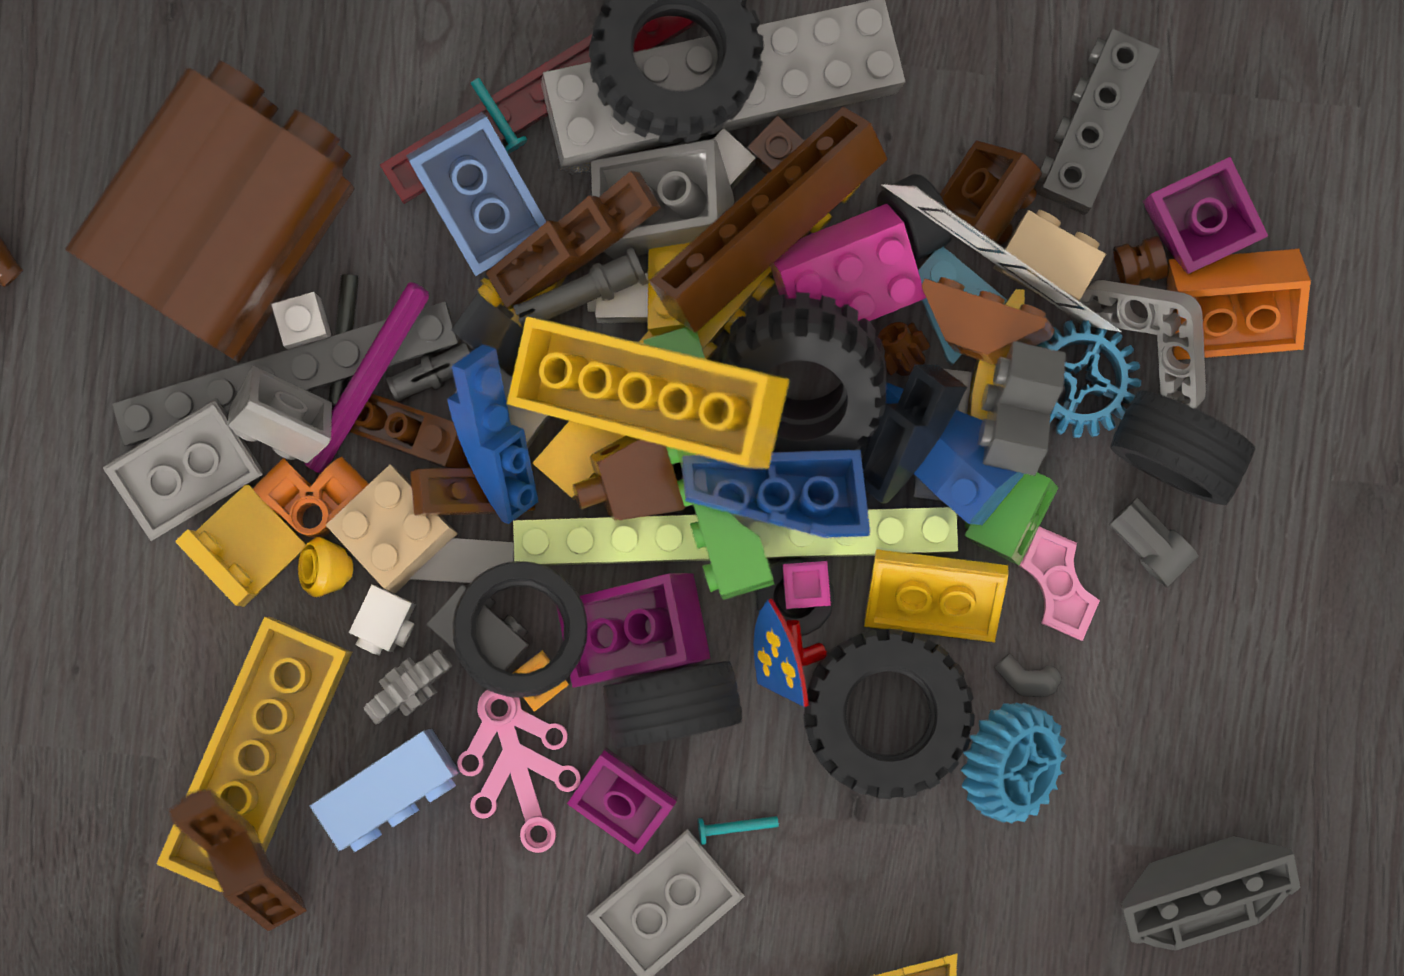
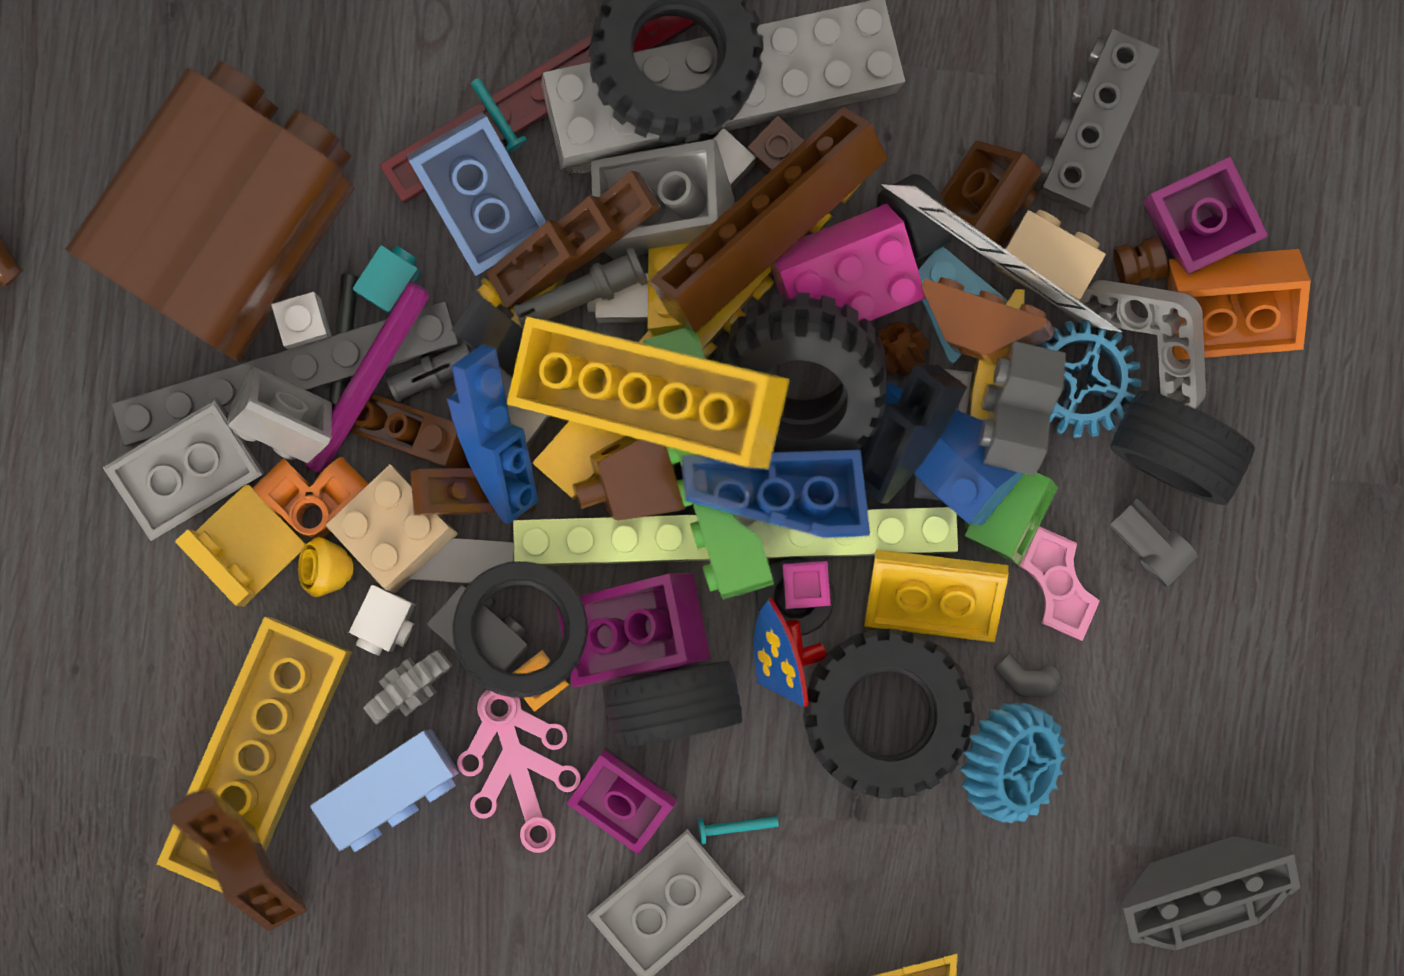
(387, 277): none -> teal brick

